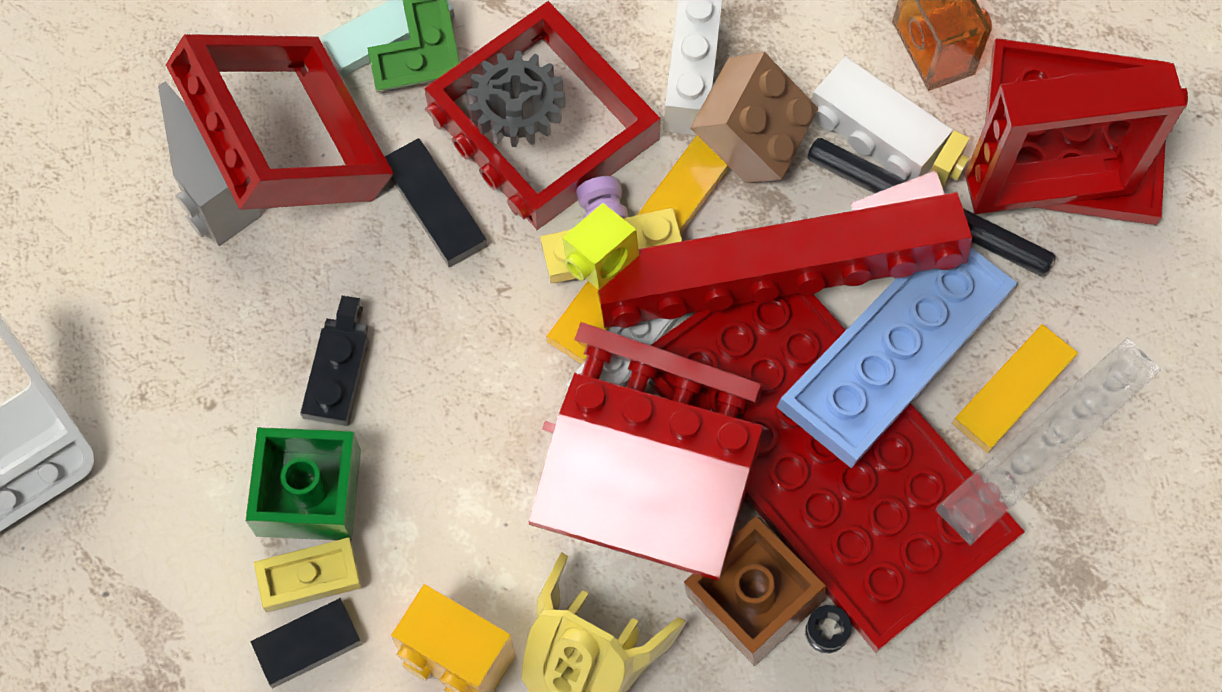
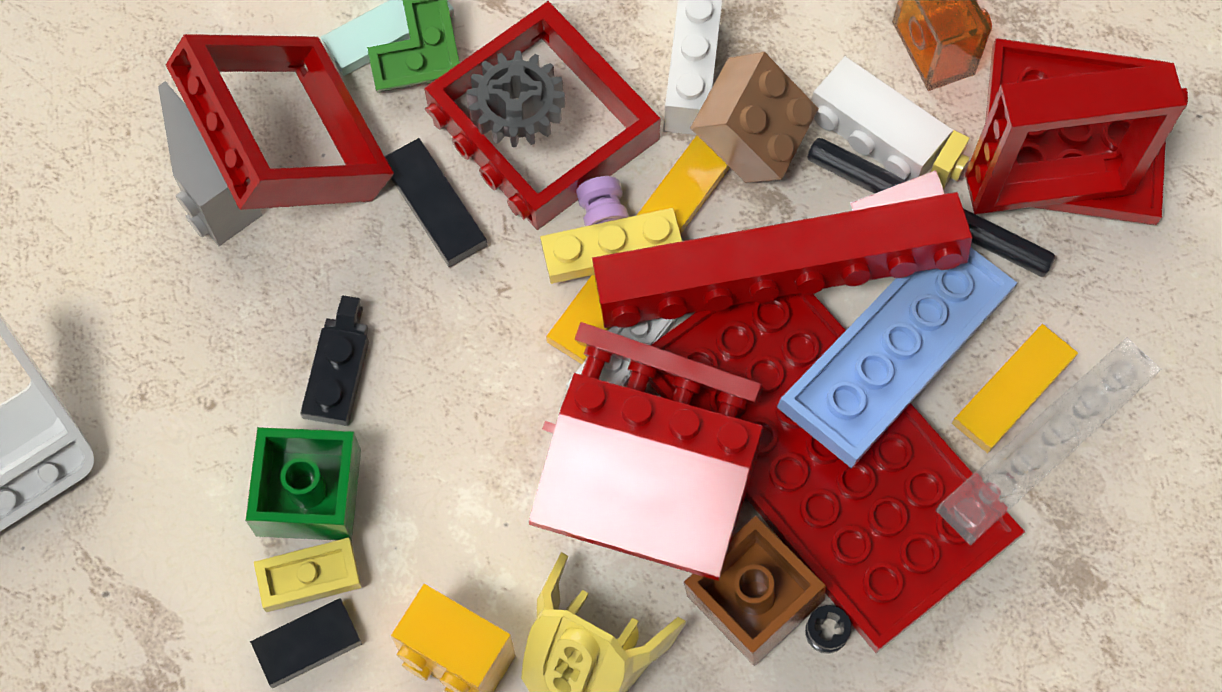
(600, 246): neon yellow brick -> none

